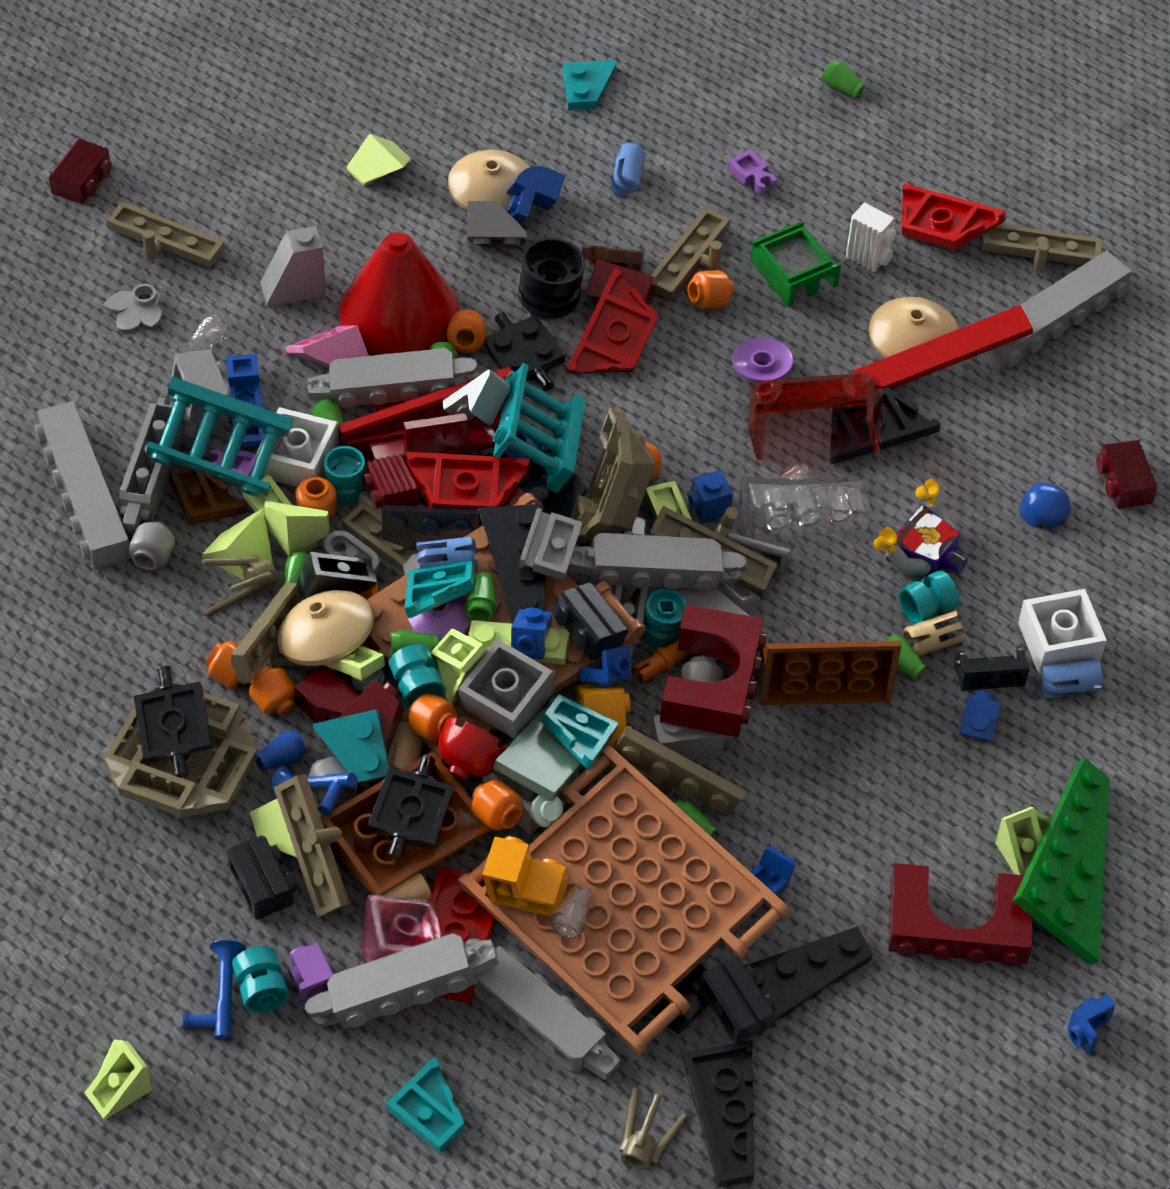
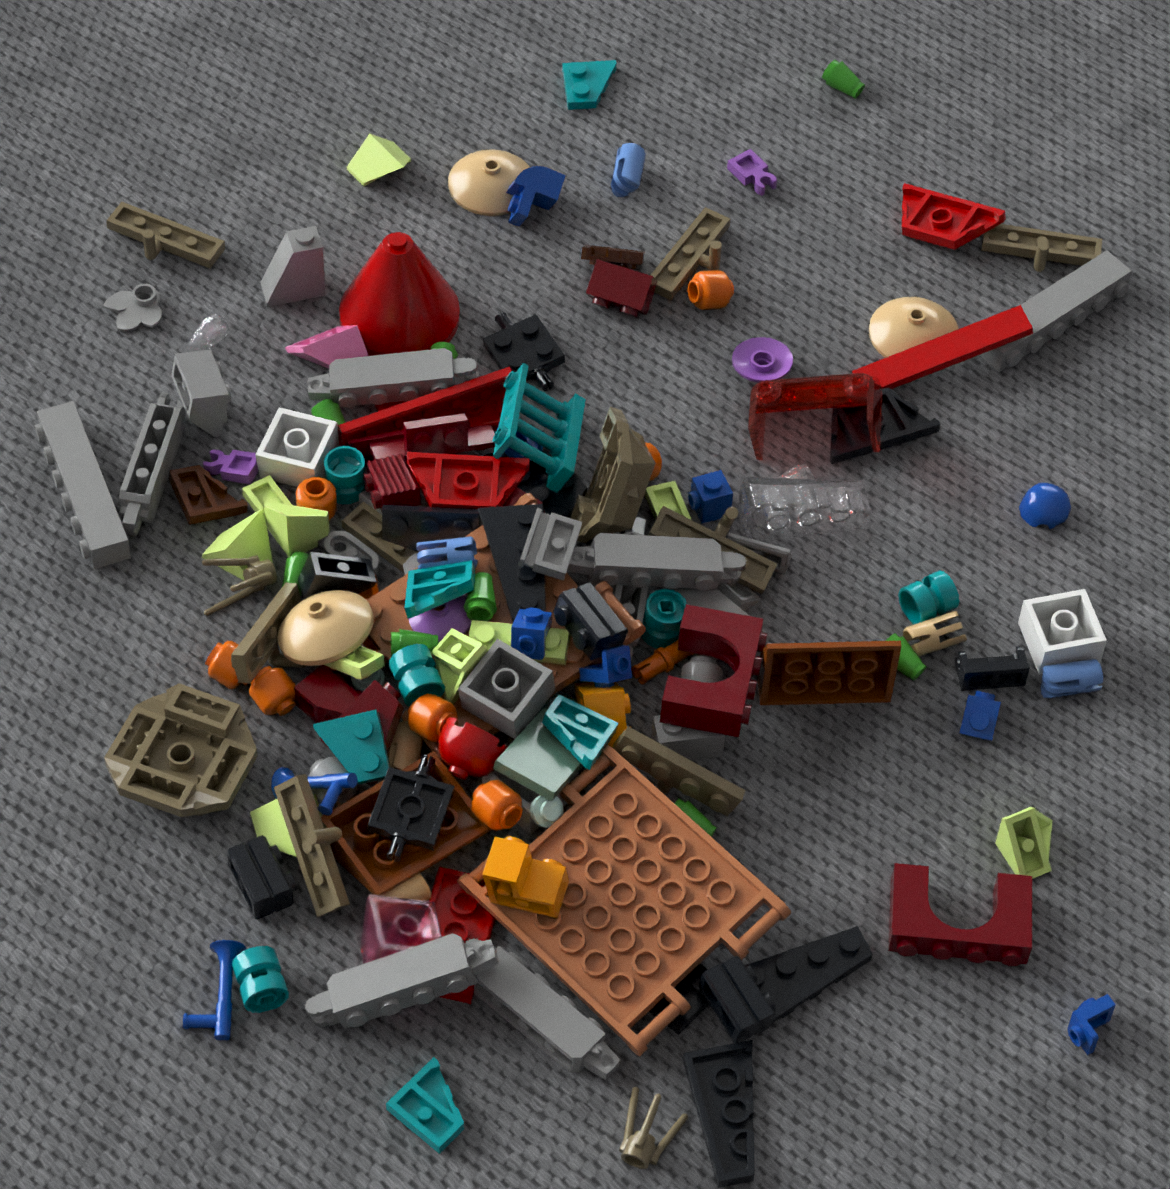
(80, 171): dark red brick -> none
(120, 1080): yellowish green slope -> none
(151, 545): light grey head -> none
(172, 722): black plate -> none
(213, 405): teal fence -> none
(245, 386): blue slope -> none
(281, 751): blue cone -> none
(309, 971): medium lavender brick -> none
(466, 331): orange head -> none
(479, 398): light grey slope -> none
(492, 222): light grey slope -> none
(551, 277): black wheel -> none
(572, 912): clear cone -> none
(615, 330): red wing -> none
(774, 870): blue bracket -> none
(793, 260): green window -> none
(870, 237): white brick -> none
(925, 540): torso -> none
(1068, 868): green wing -> none
(1126, 474): dark red brick -> none

